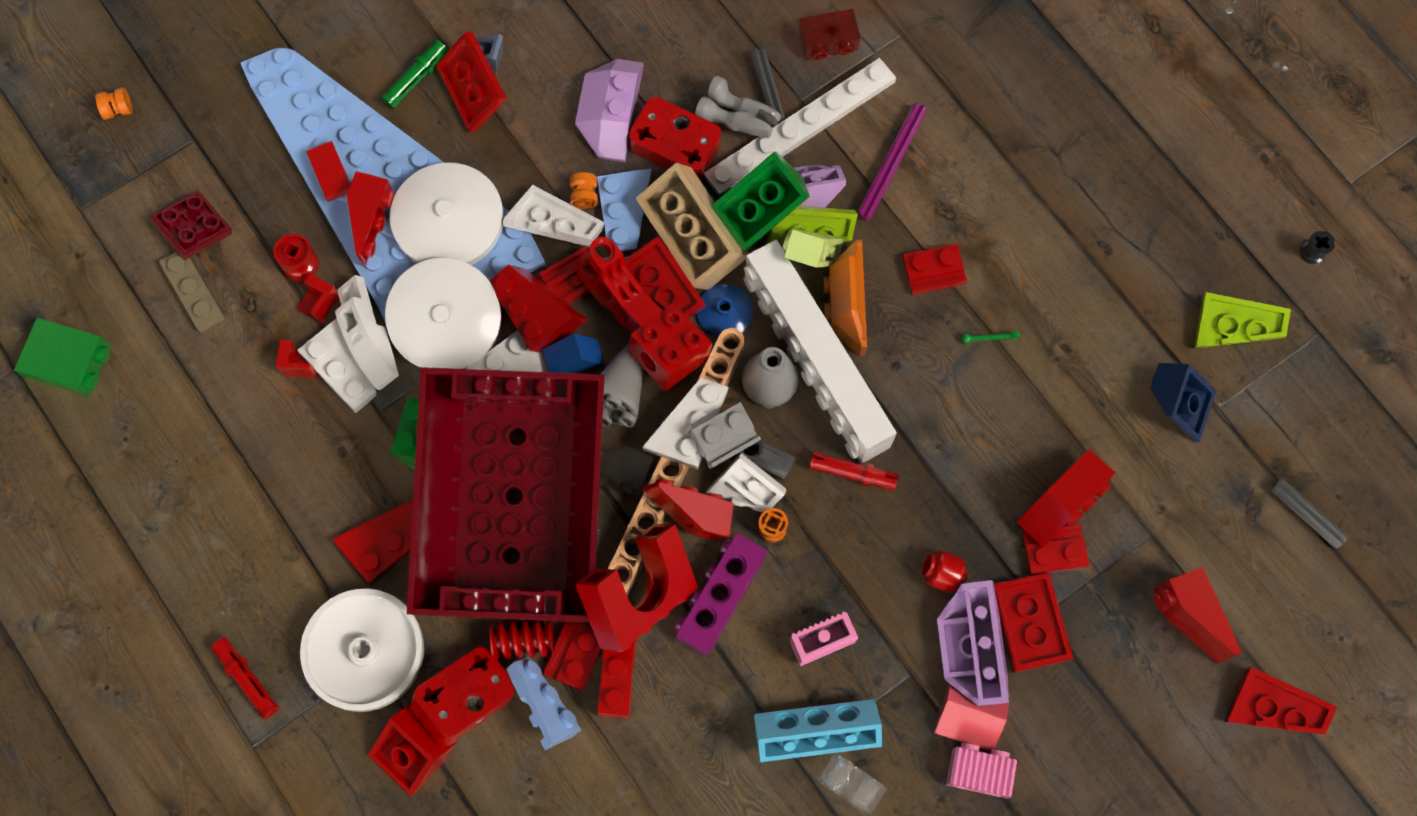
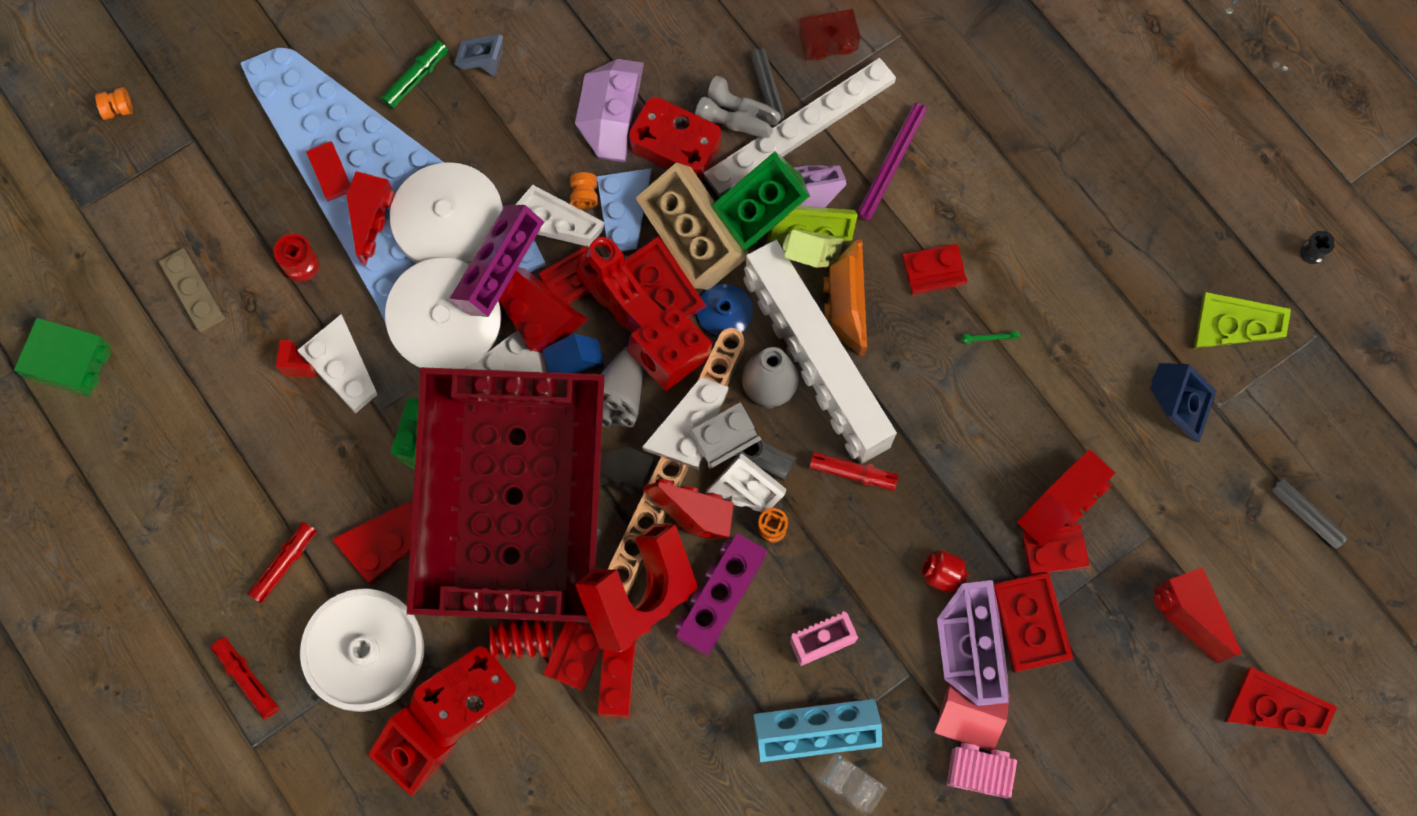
(191, 225): dark red tile -> none
(282, 562): none -> red pin
(319, 298): red panel -> none
(363, 336): white slope -> none
(471, 81): red tile -> none
(496, 260): none -> magenta brick
(547, 709): light blue wing -> none

